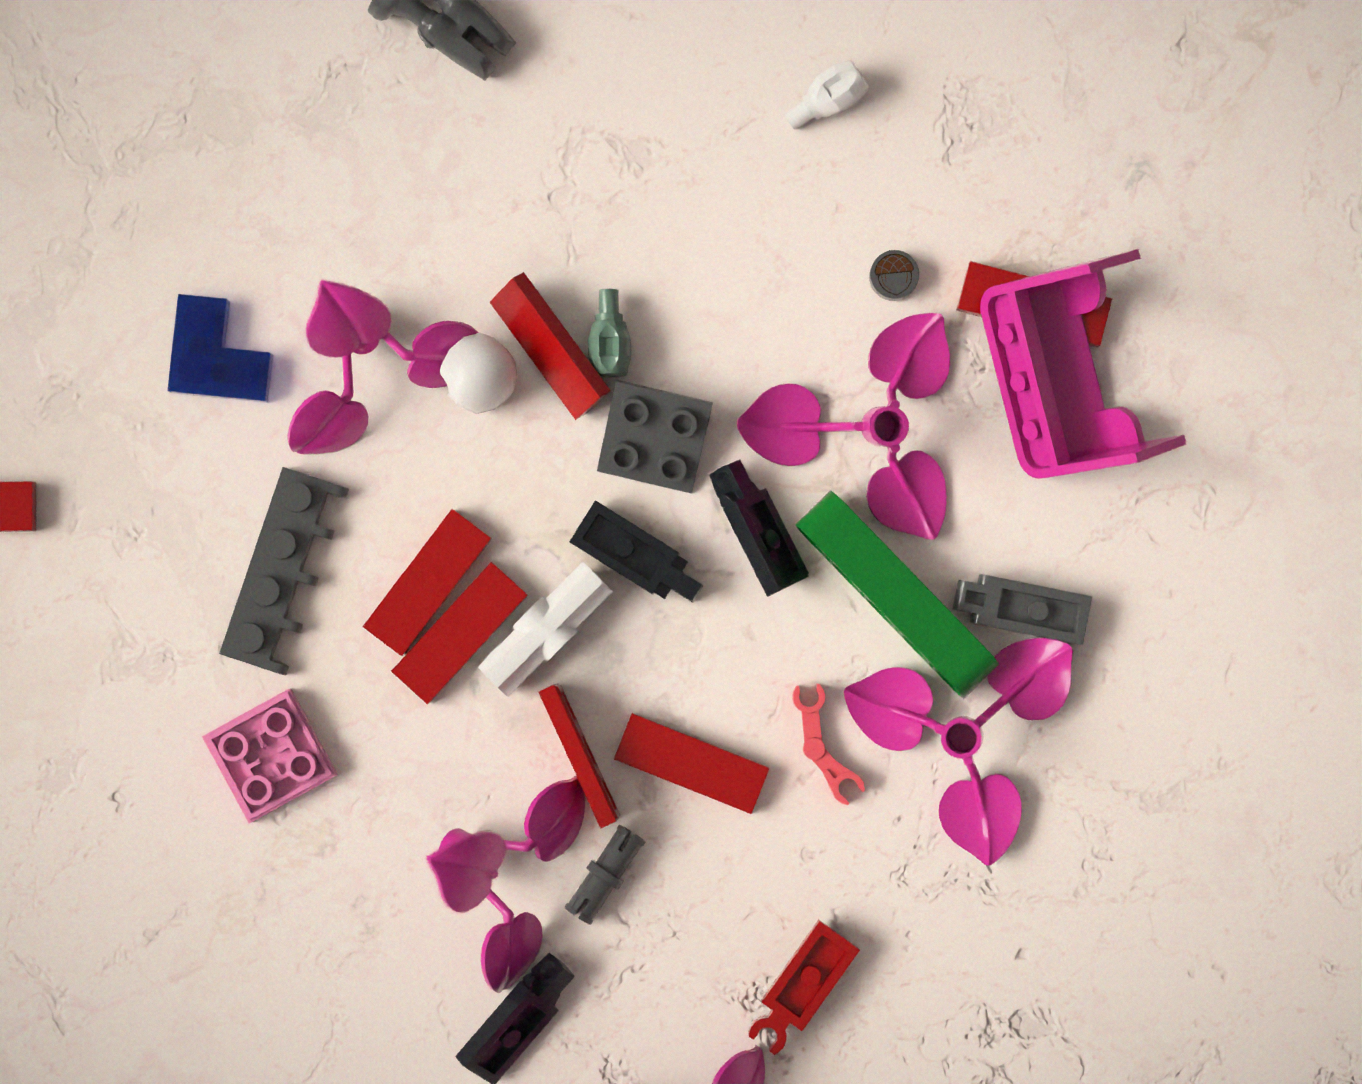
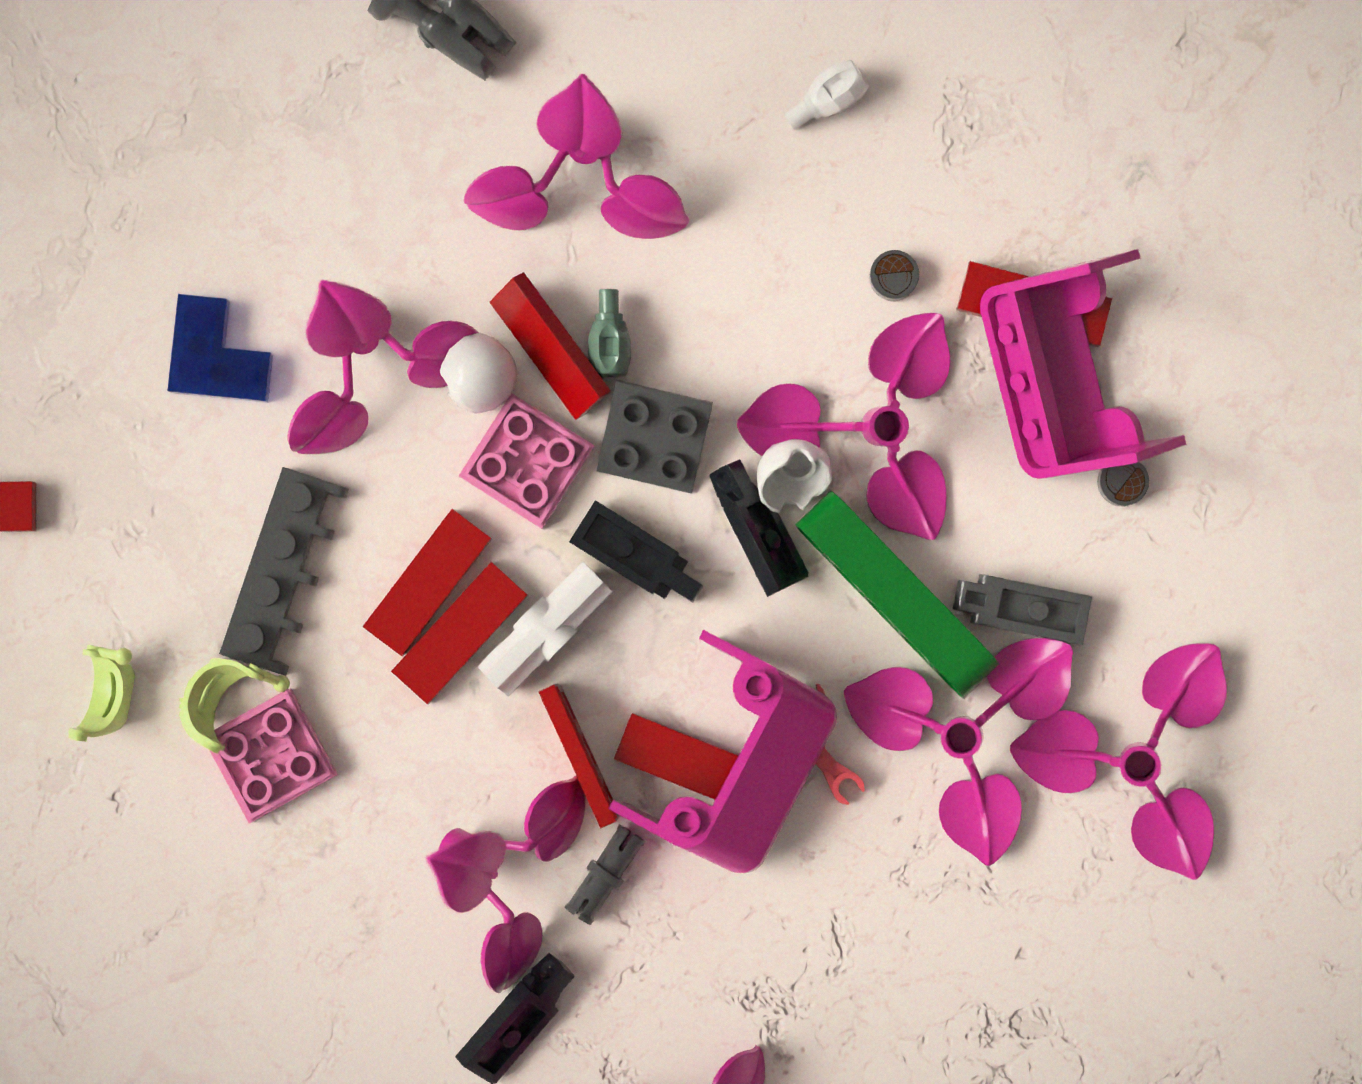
(108, 666): none -> yellowish green helmet
(205, 692): none -> yellowish green helmet
(526, 461): none -> bright pink tile
(587, 128): none -> dark pink plant
(765, 777): none -> dark pink windscreen
(792, 474): none -> white hair
(804, 982): red plate -> none
(1123, 484): none -> dark grey tile
(1176, 828): none -> dark pink plant

